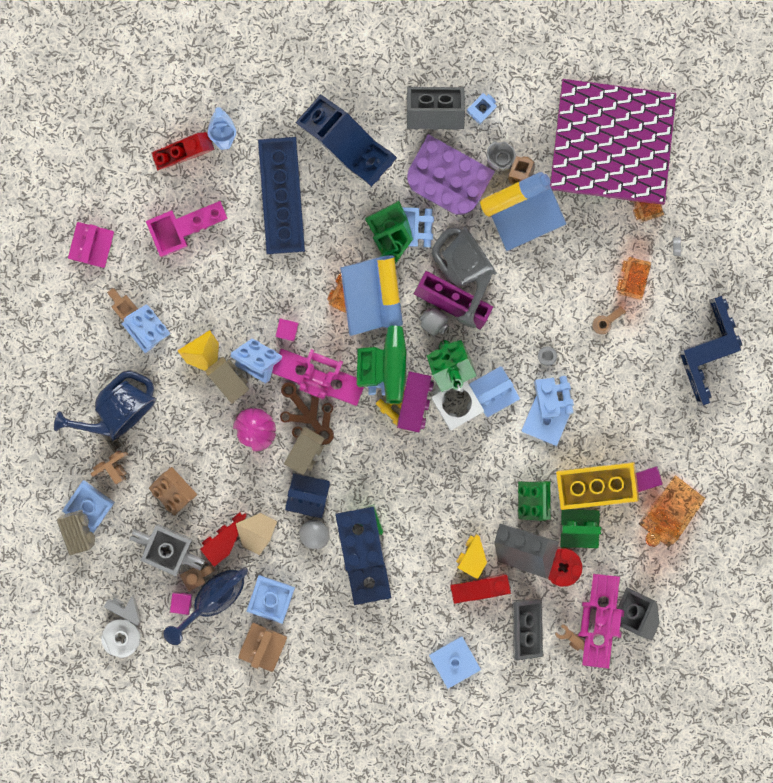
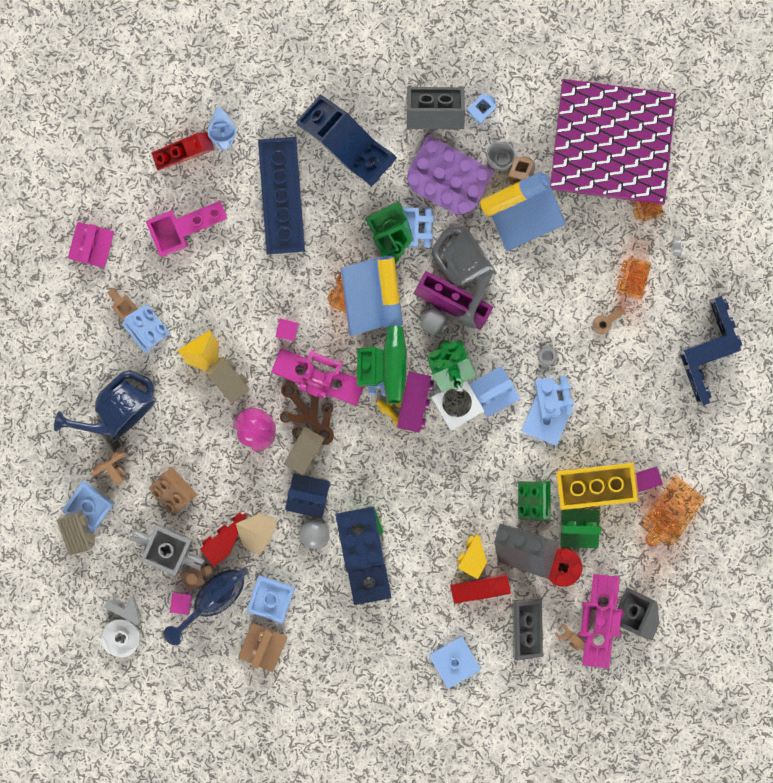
(256, 359): light blue bracket -> none

